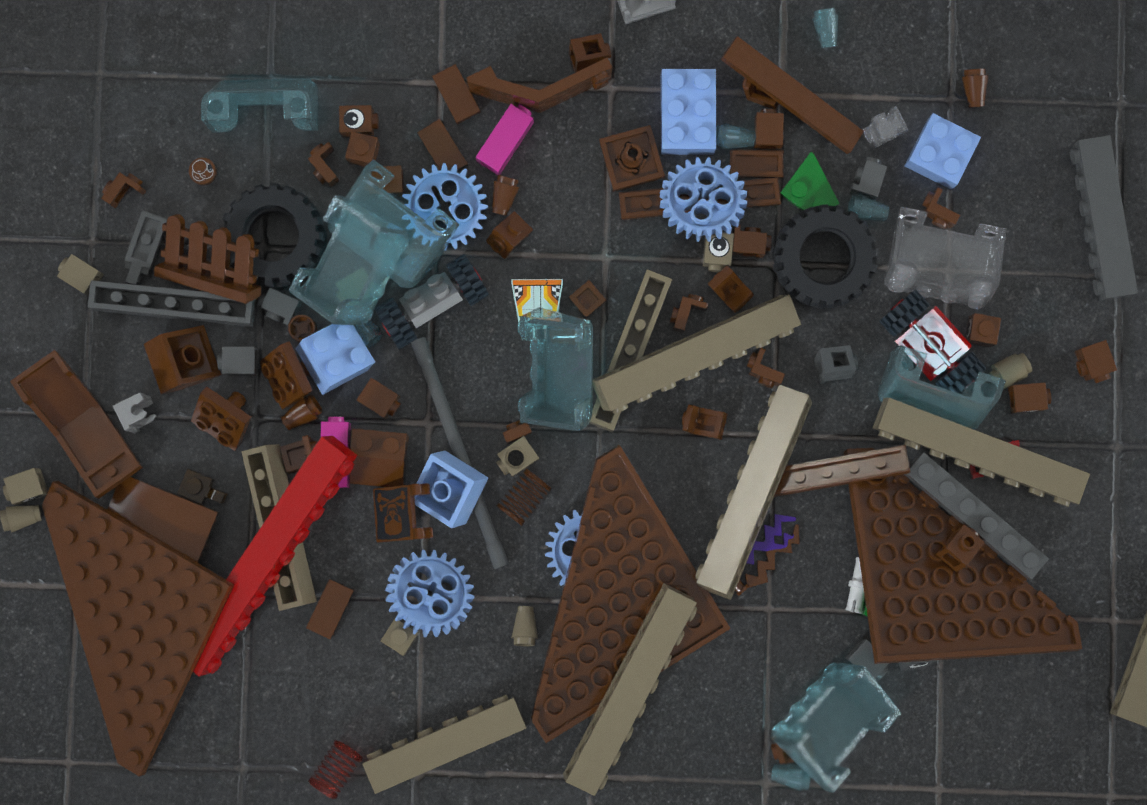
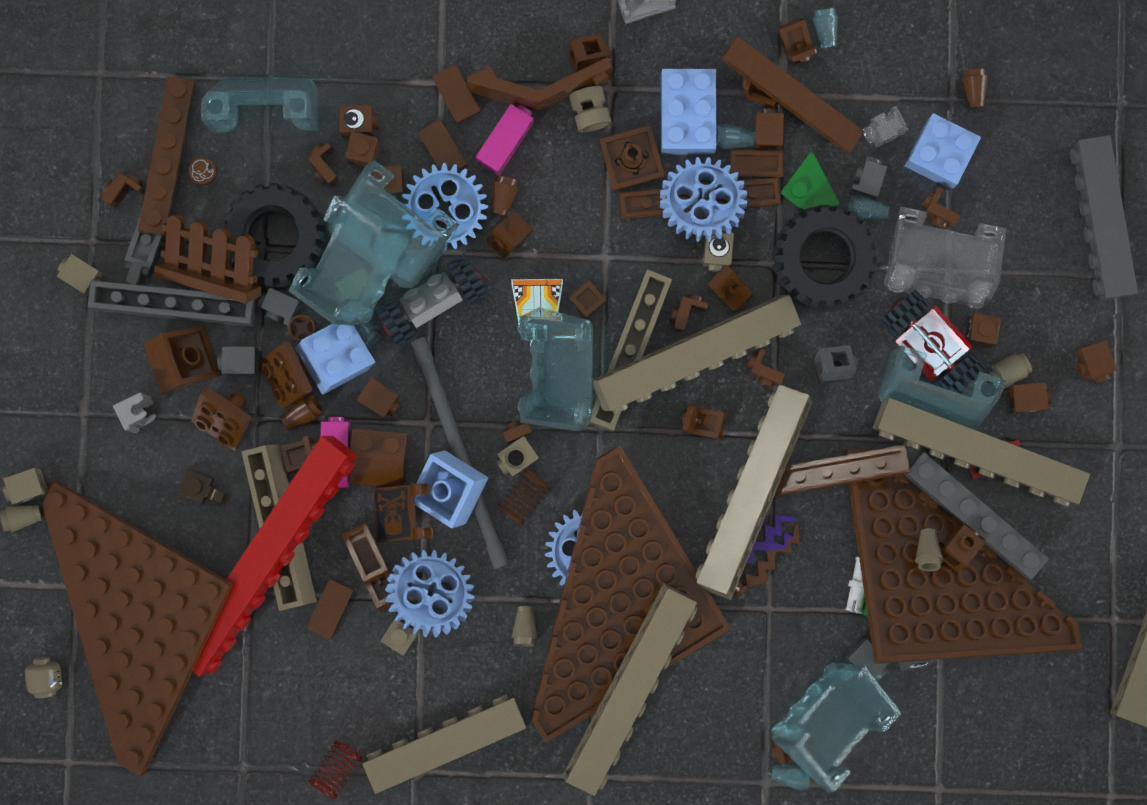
(43, 677): none -> dark tan head
(77, 423): reddish brown windscreen -> none
(164, 516): reddish brown slope -> none
(166, 155): none -> reddish brown plate
(369, 563): none -> reddish brown slope
(592, 118): none -> dark tan wheel
(750, 242): reddish brown brick -> none
(796, 41): none -> reddish brown bracket
(929, 552): none -> dark tan cone

